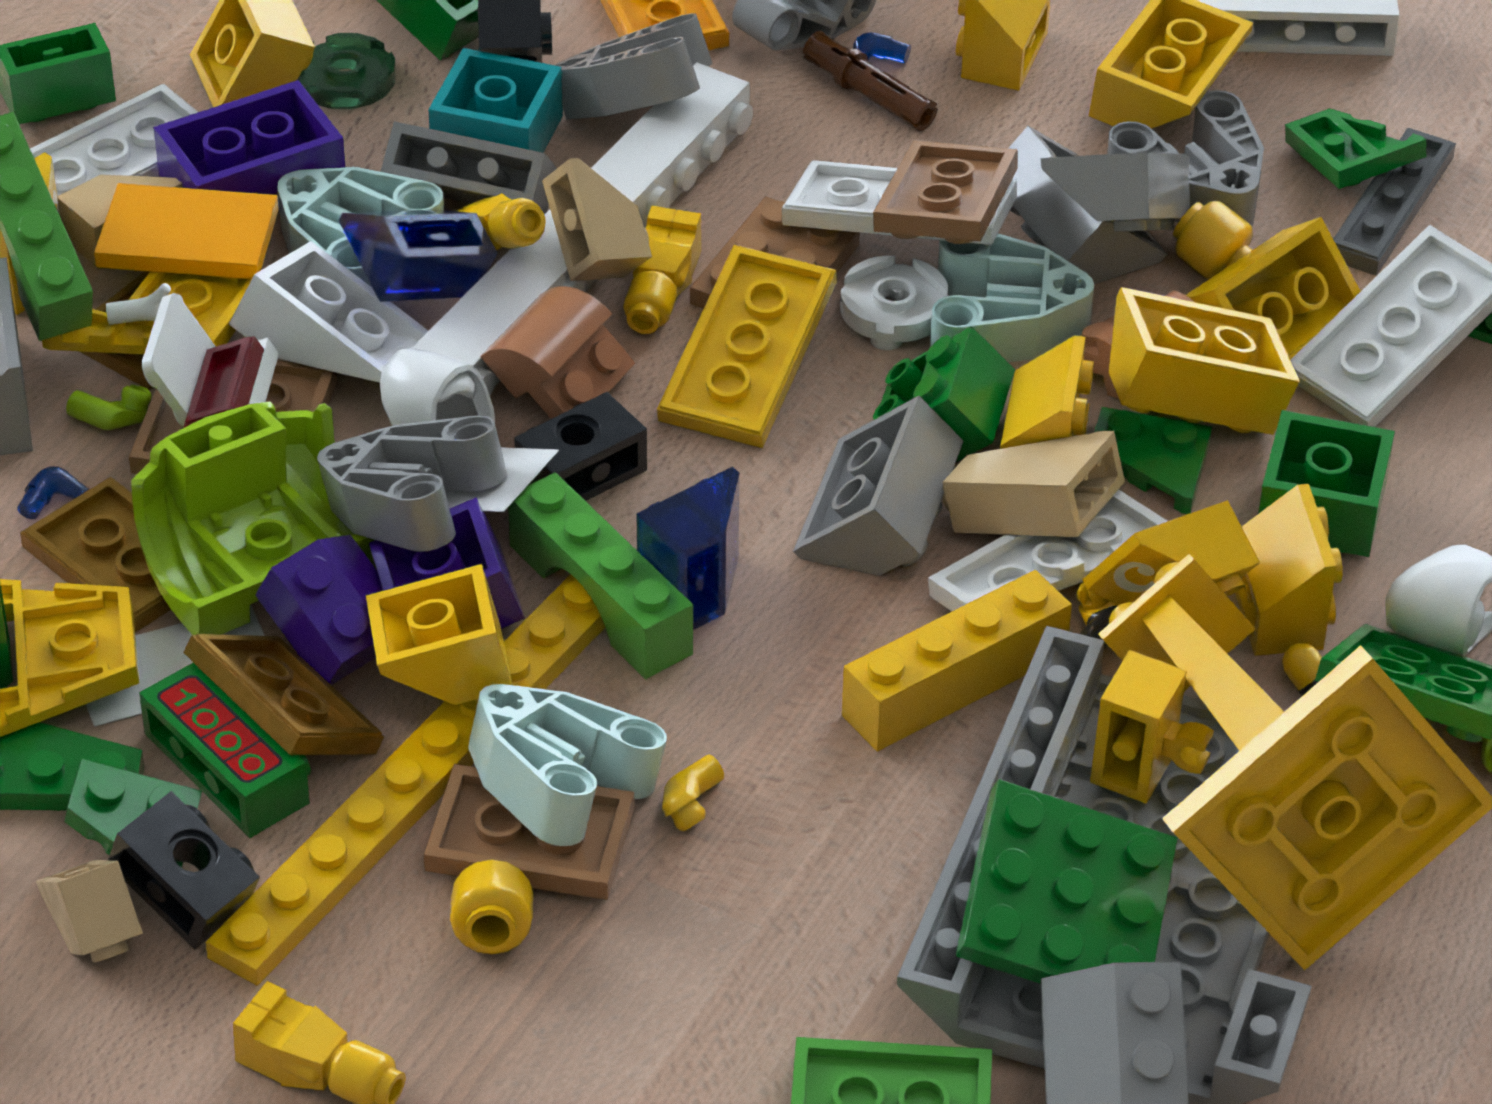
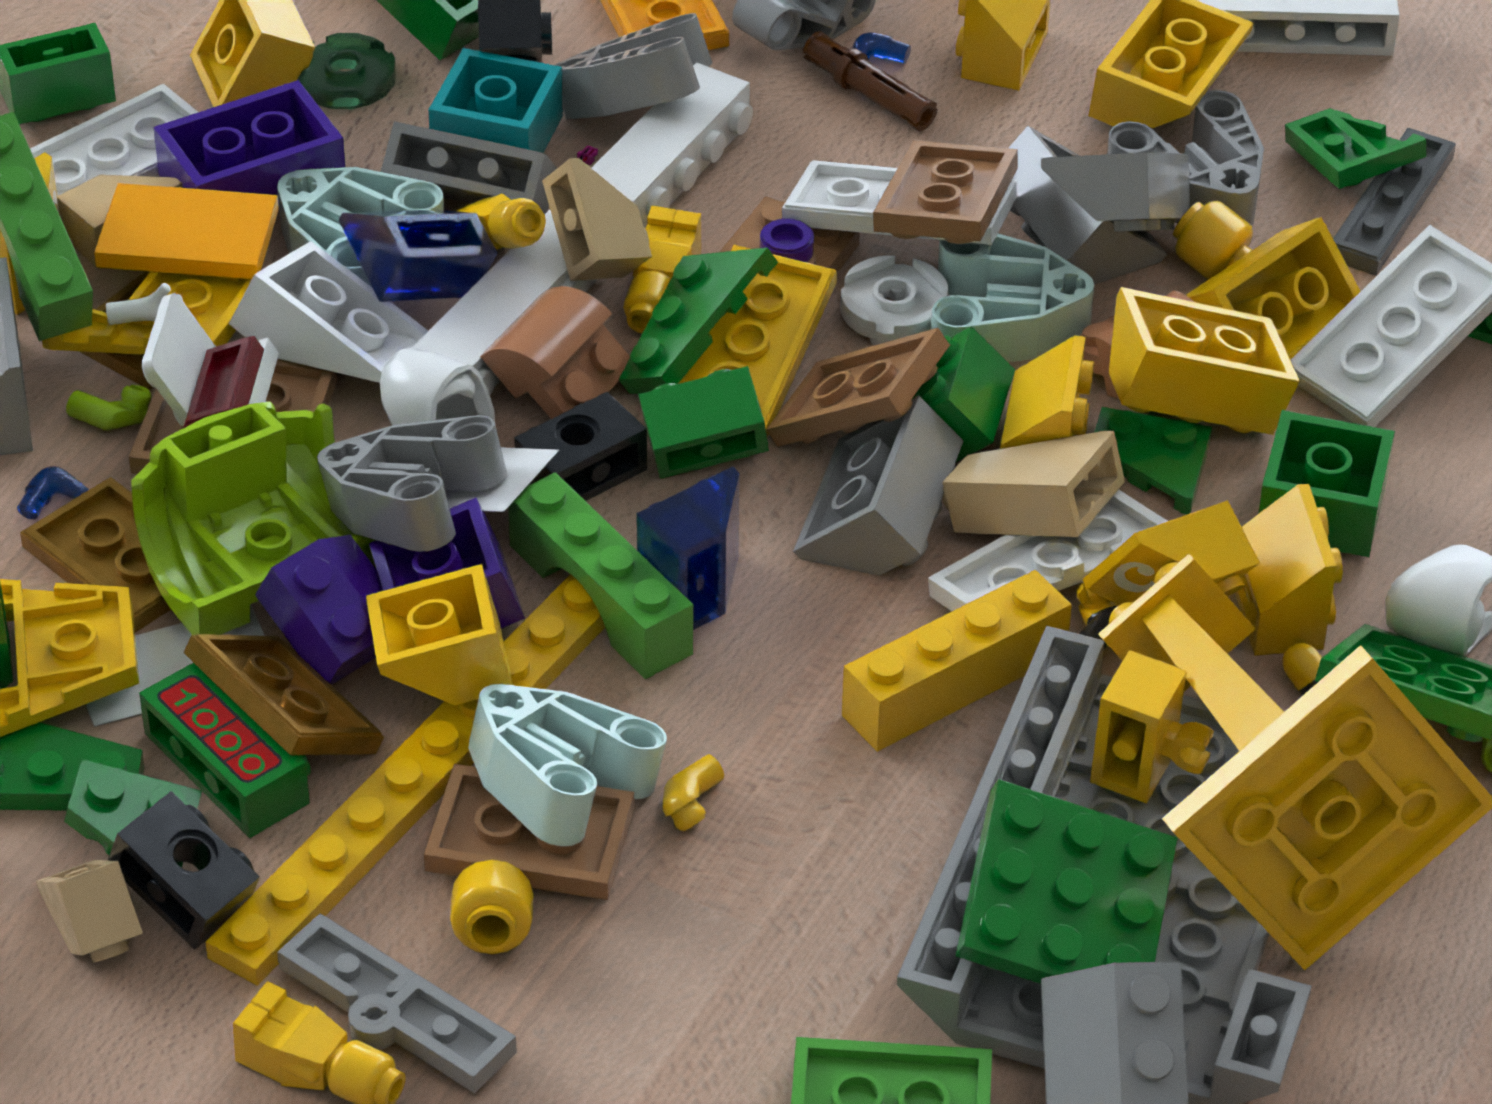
(396, 1004): none -> light grey hinge
(587, 154): none -> dark pink piece
(691, 305): none -> green wing
(703, 422): none -> green brick
(788, 239): none -> dark purple tile
(859, 388): none -> medium nougat plate

